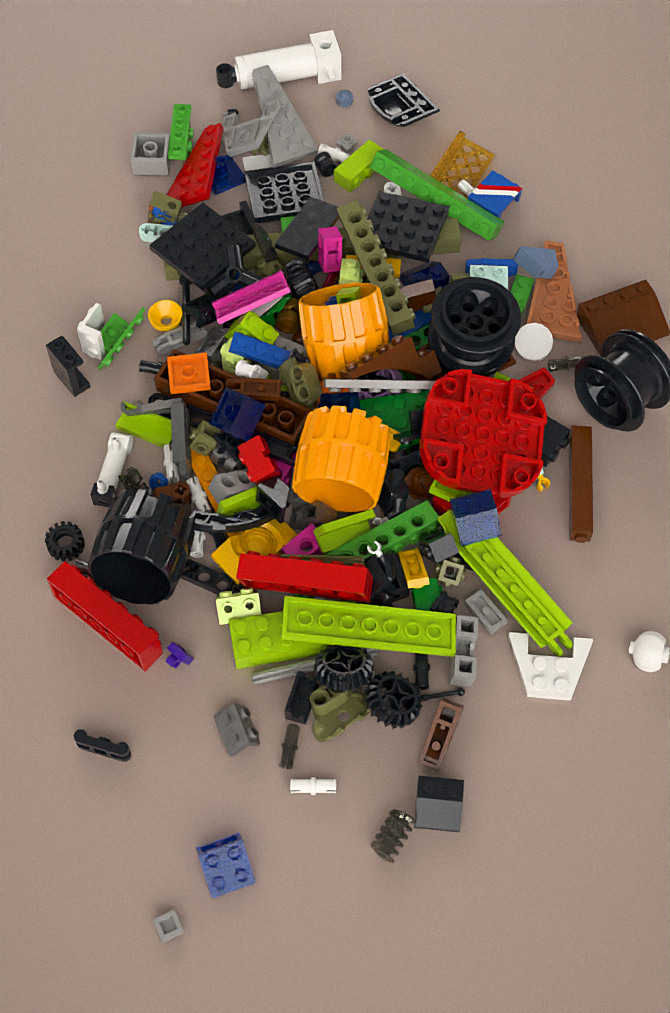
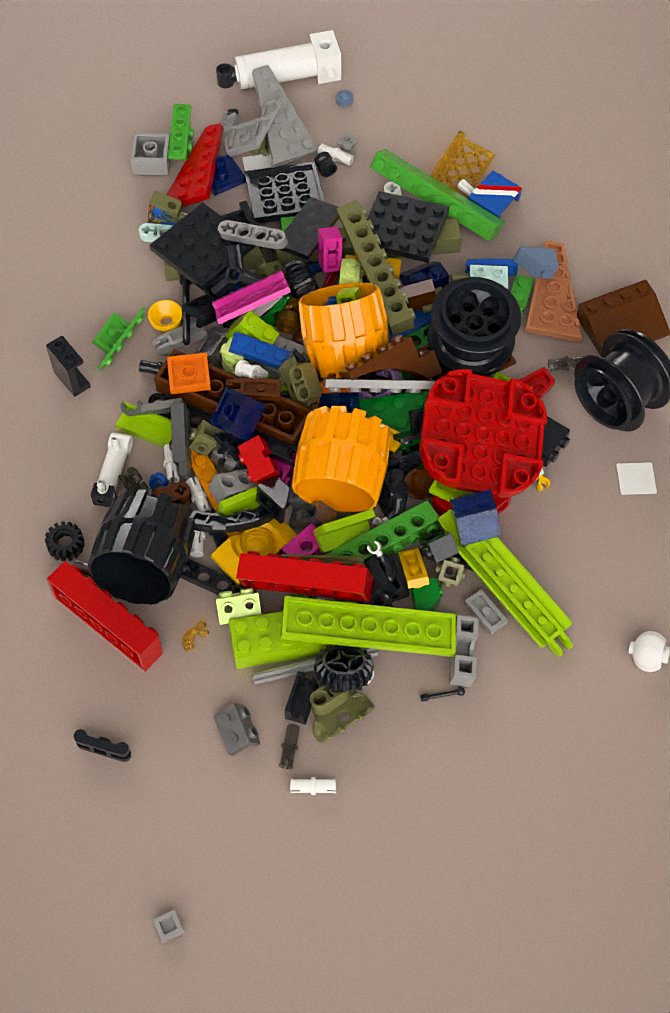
(90, 334): white bracket -> none
(178, 655): dark purple tile -> none
(188, 638): none -> clear yellow arm
(225, 865): clear blue bracket -> none
(251, 237): none -> light grey beam
(356, 167): lime brick -> none
(388, 704): black gear -> none
(391, 834): clear smoke piece -> none
(400, 101): black slope -> none
(421, 670): black pin -> none
(439, 803): slope -> none
(441, 733): reddish brown slope -> none
(444, 604): black wheel -> none
(533, 342): white tile -> none
(549, 675): white wing -> none
(580, 484): reddish brown brick -> none
(636, 478): none -> white sticker

